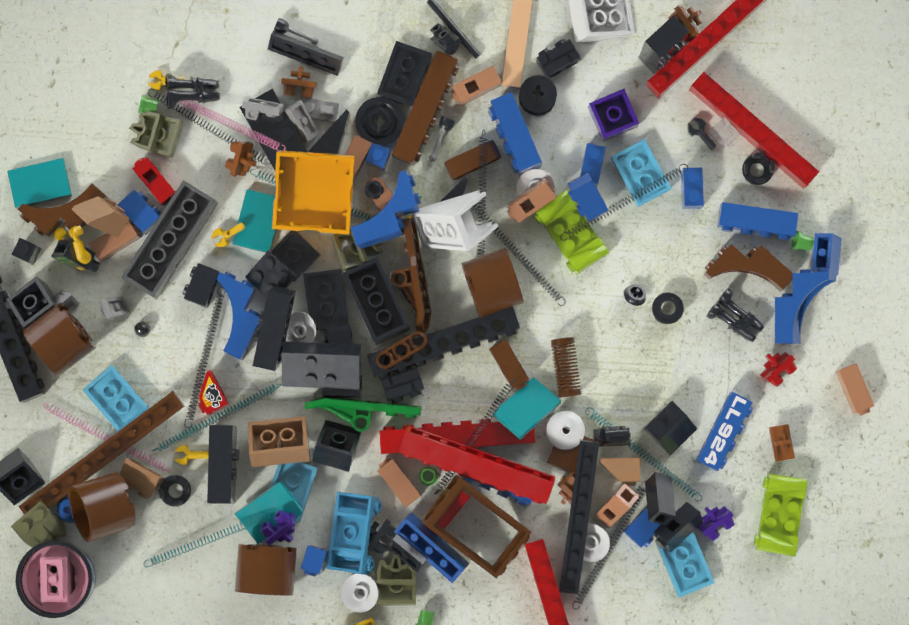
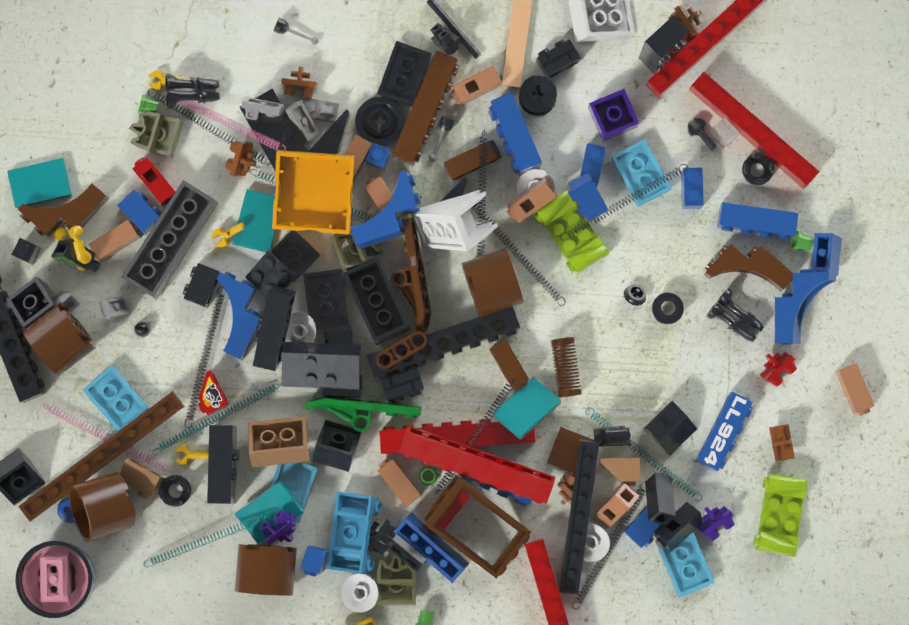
(39, 526): olive plate -> none
(102, 215): medium nougat slope -> none
(305, 53): black plate -> none
(374, 184): black plate -> none
(555, 432): white dish -> none

